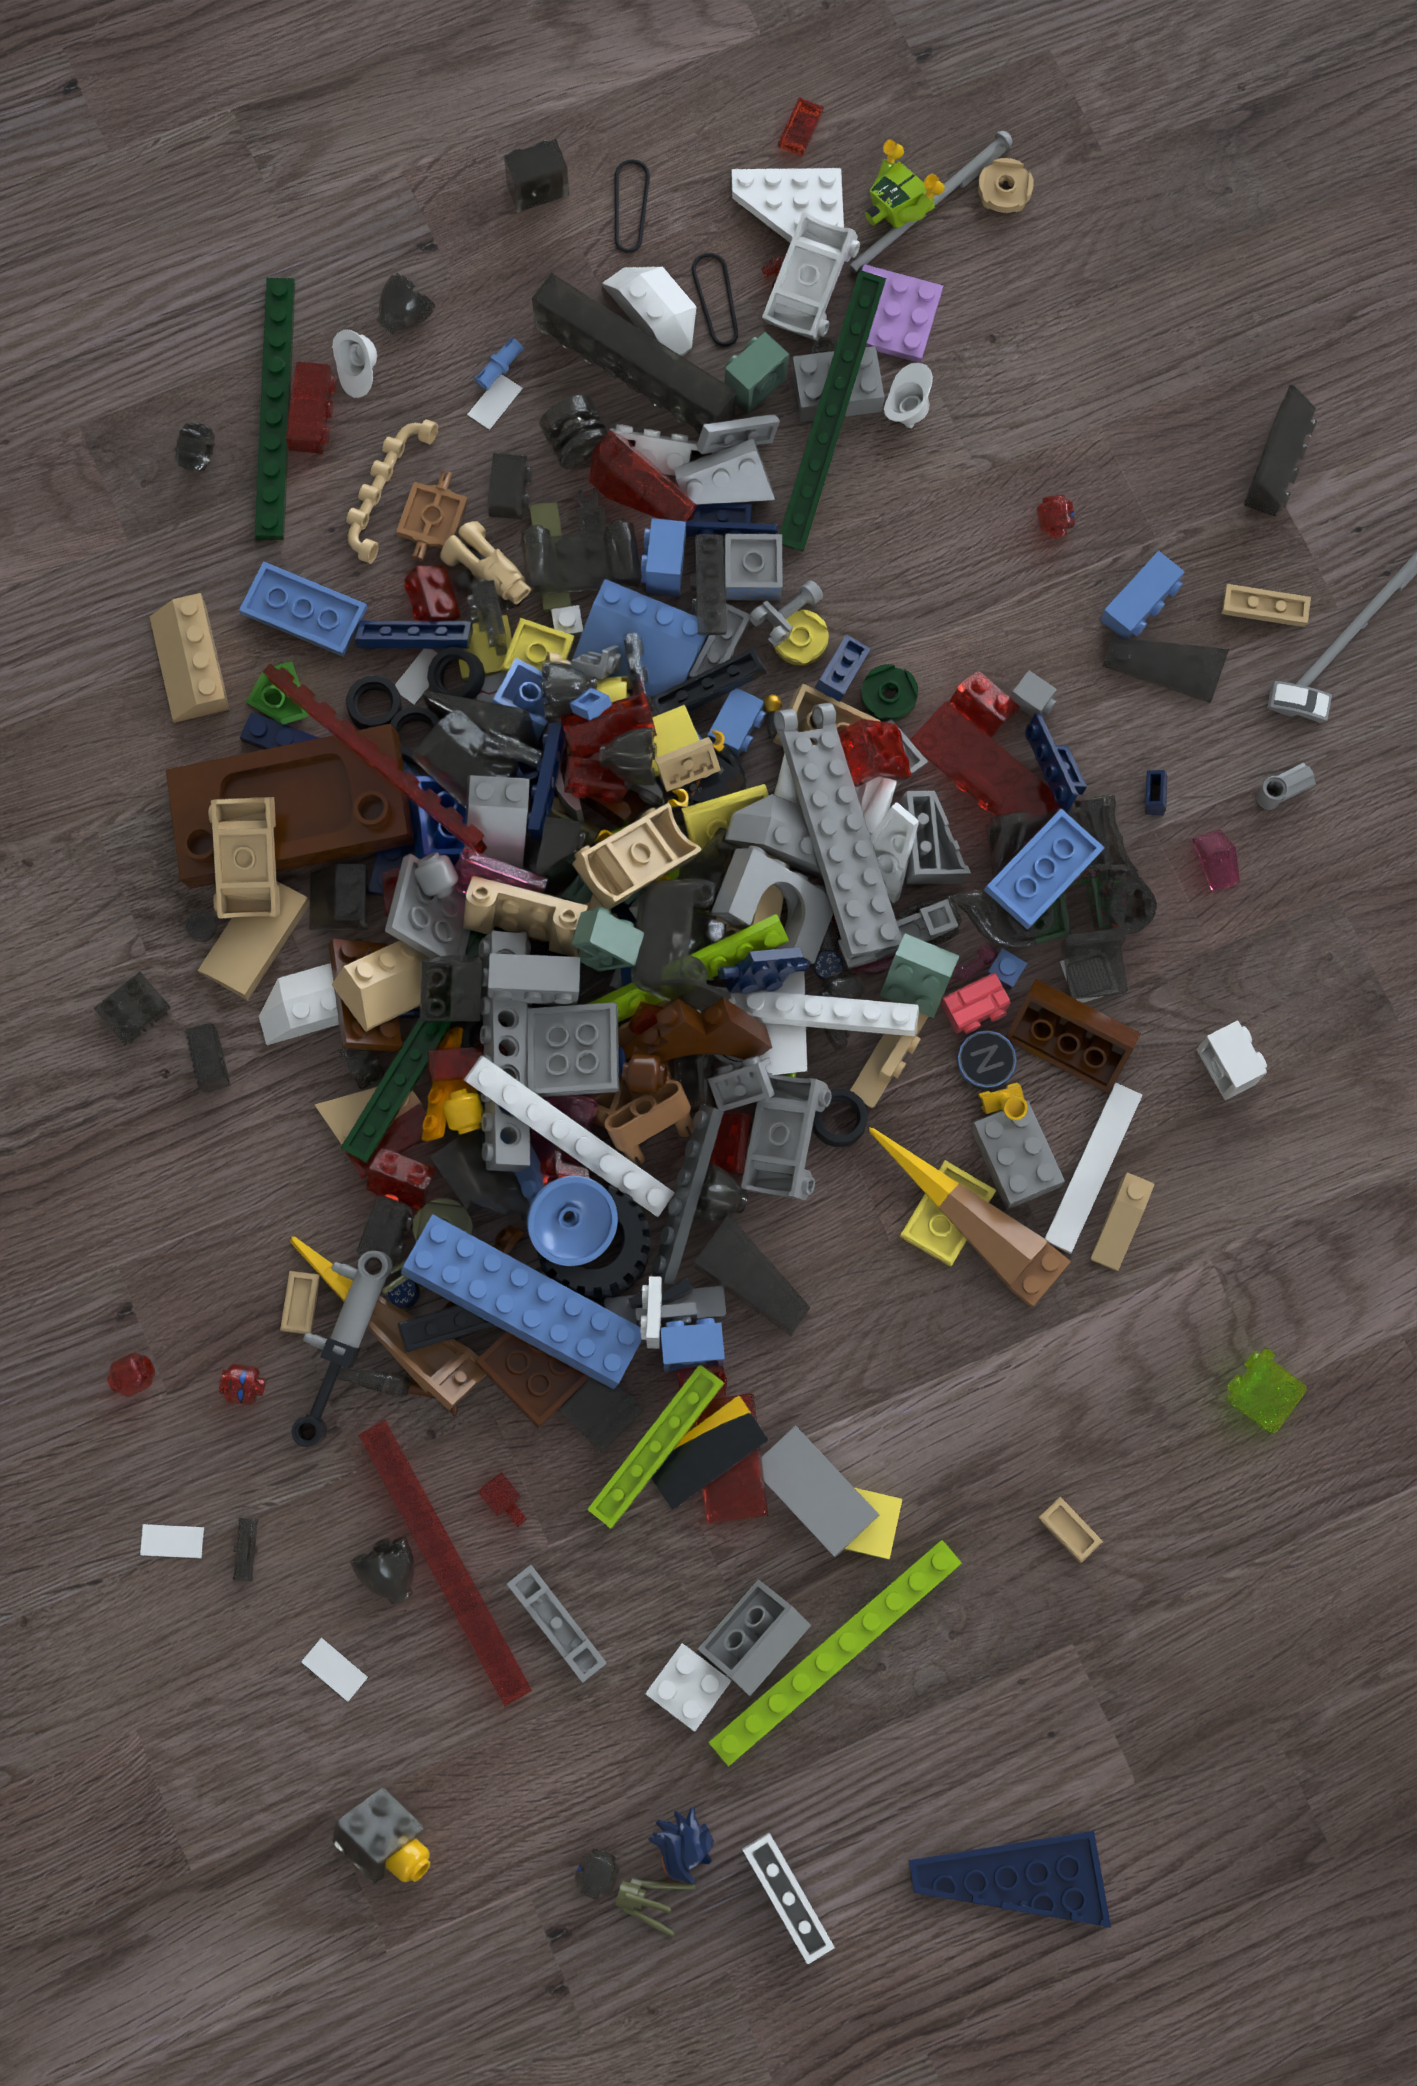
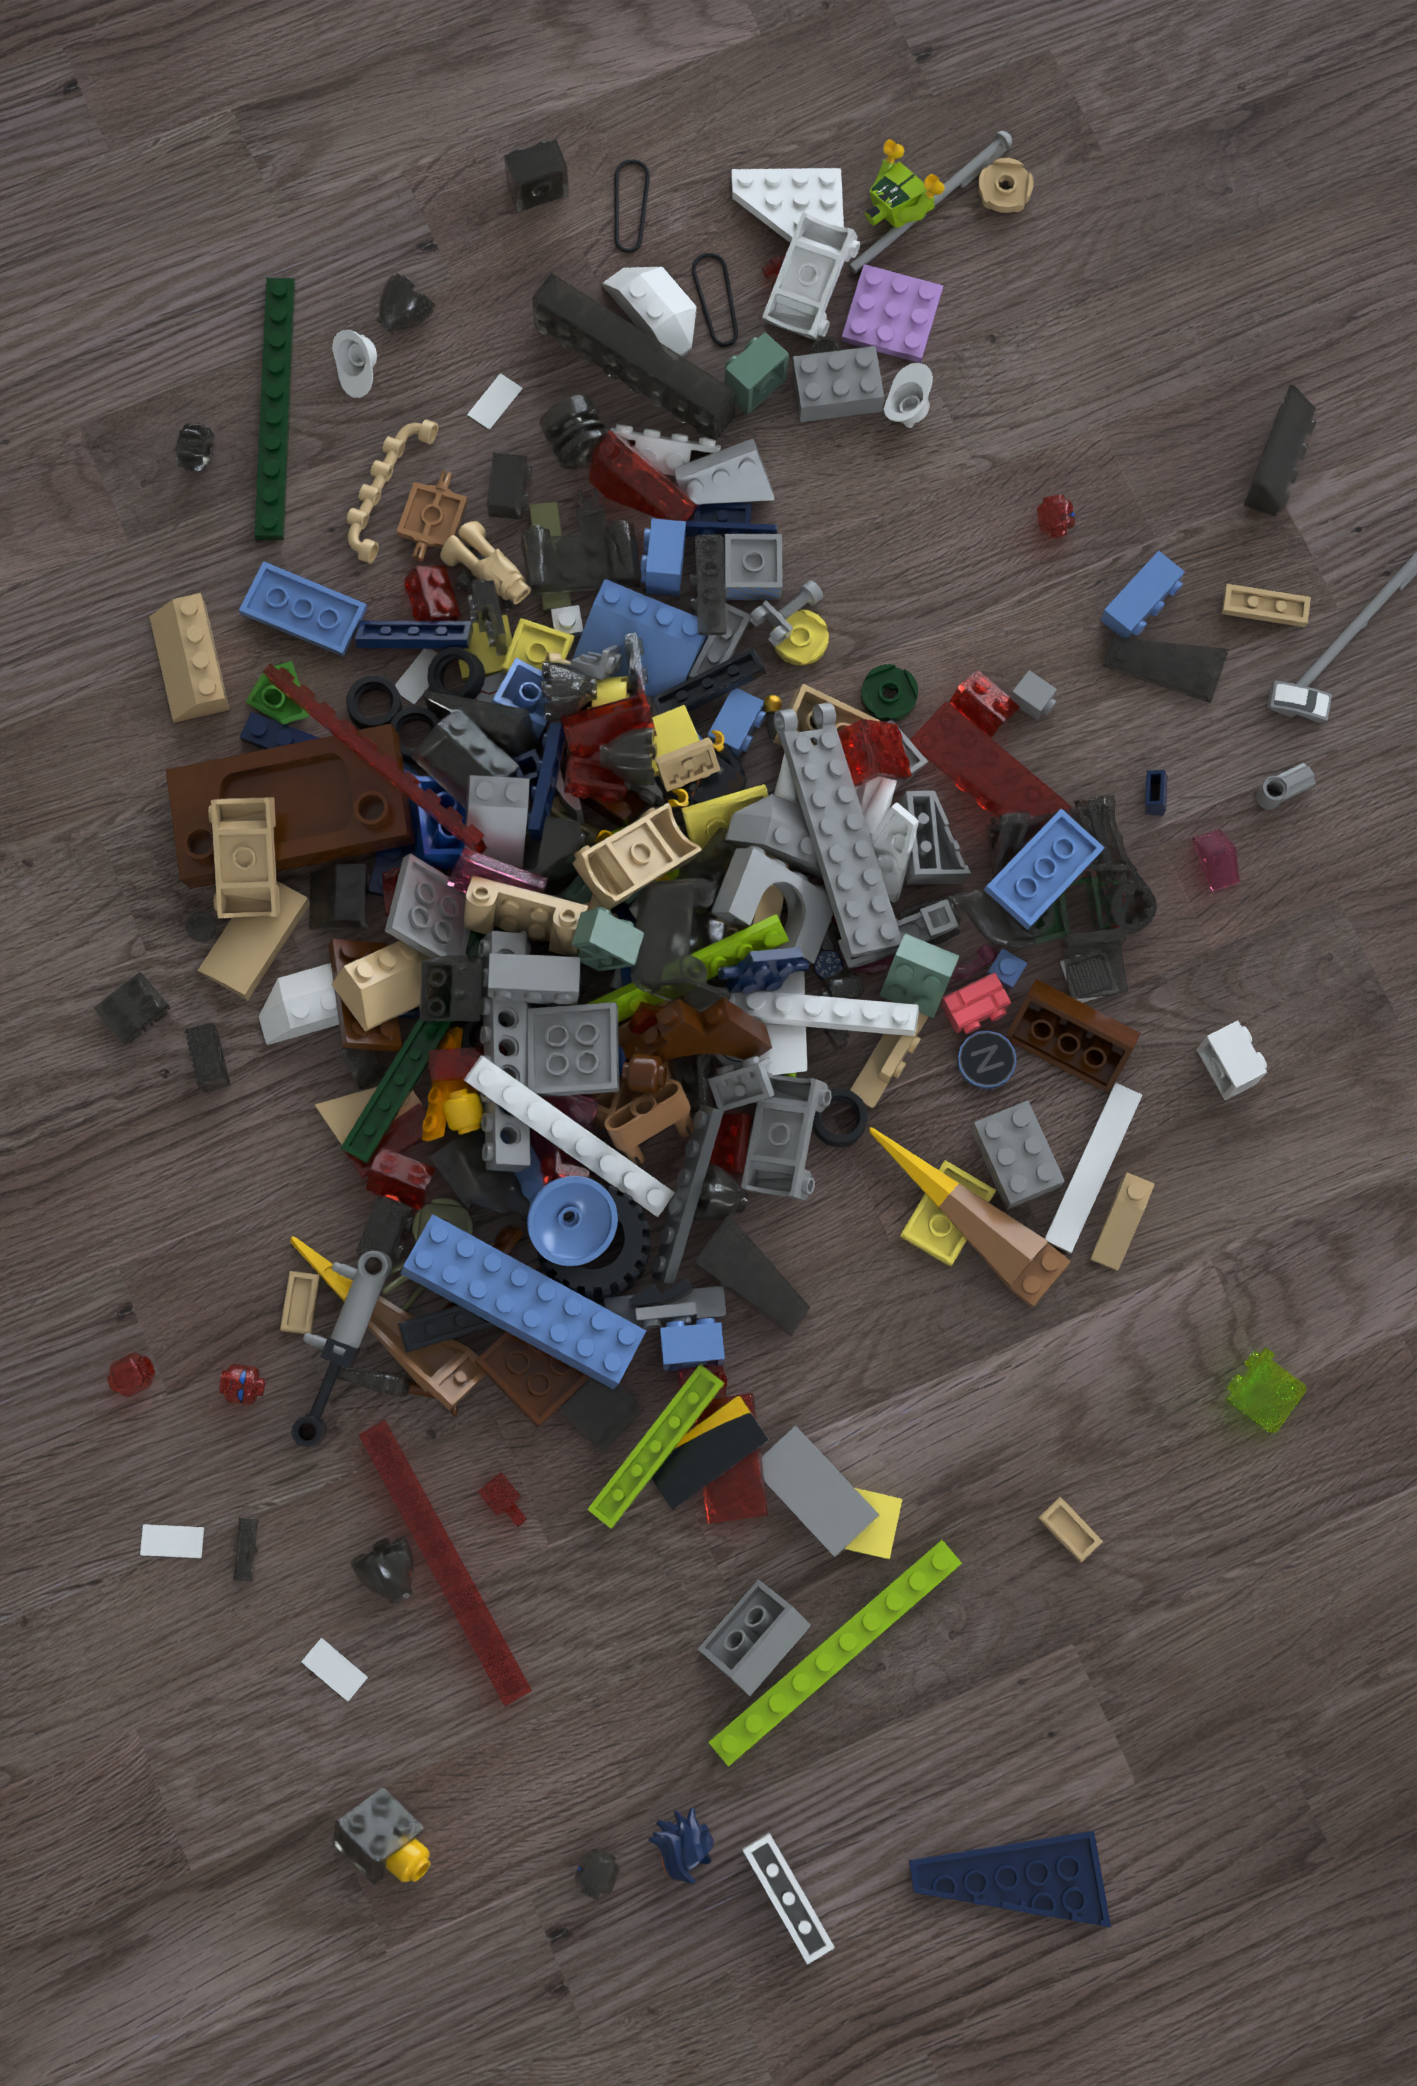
(310, 407): clear red brick -> none
(405, 1294): dark blue tile -> none
(436, 875): light grey head -> none
(499, 363): medium blue pin -> none
(510, 747): clear smoke pin -> none
(556, 1623): light grey slope -> none
(591, 704): medium blue plate -> none
(632, 1896): olive plant -> none
(651, 1323): white plate -> none
(688, 1687): white plate -> none
(725, 434): light grey plate -> none
(800, 126): clear red tile -> none
(831, 410): dark green plate -> none
(842, 668): dark blue plate -> none
(1008, 1100): yellow bar -> none
(1056, 764): dark blue bracket -> none

